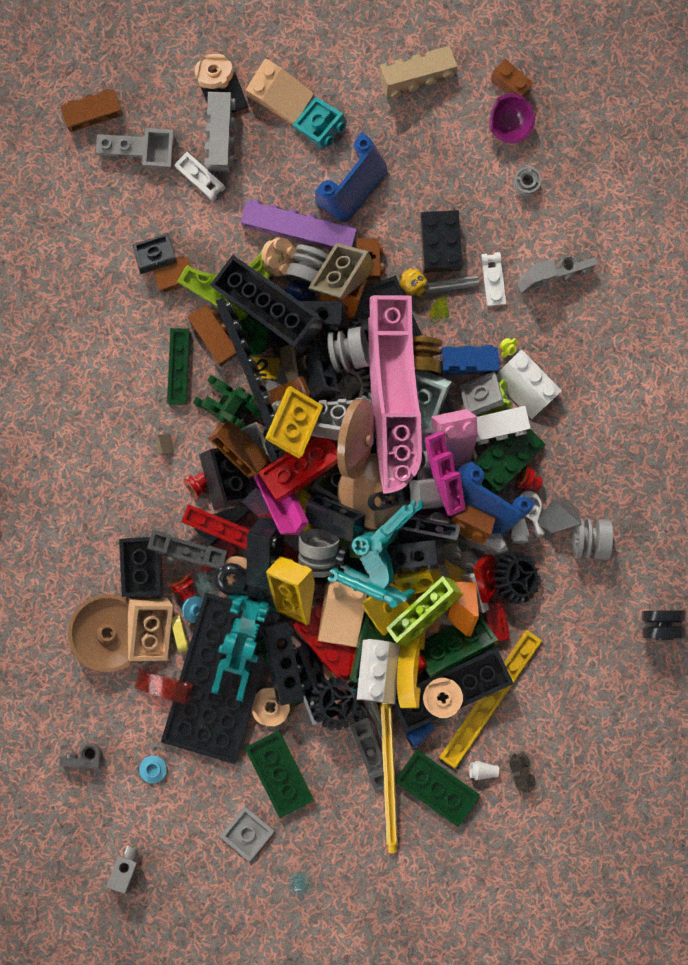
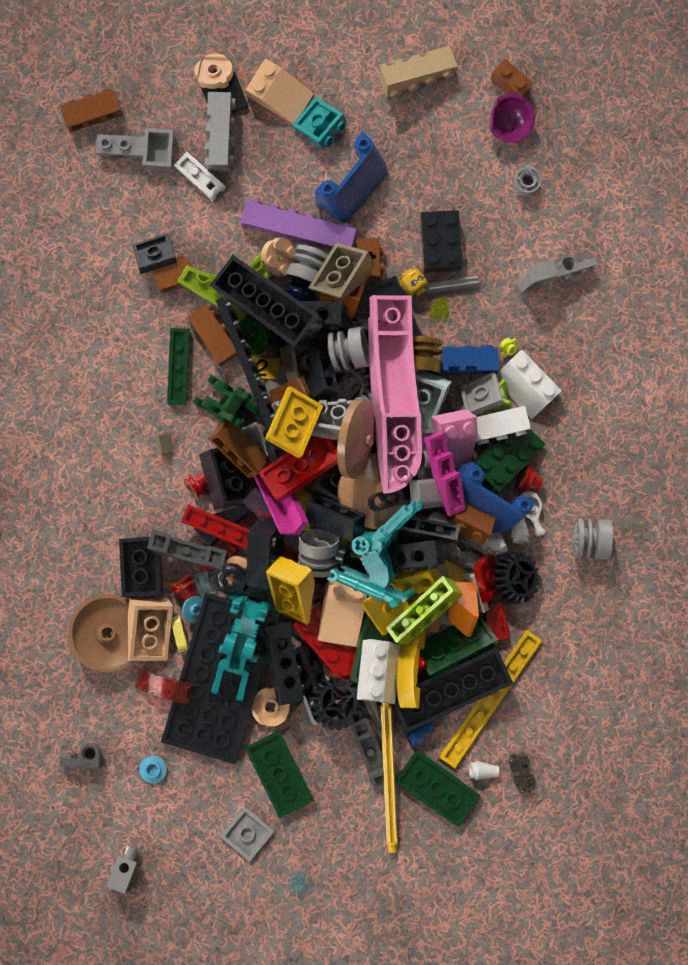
(452, 704): light nougat plate -> none
(493, 280): white plate -> none
(559, 515): dark grey slope -> none
(664, 624): black wheel -> none

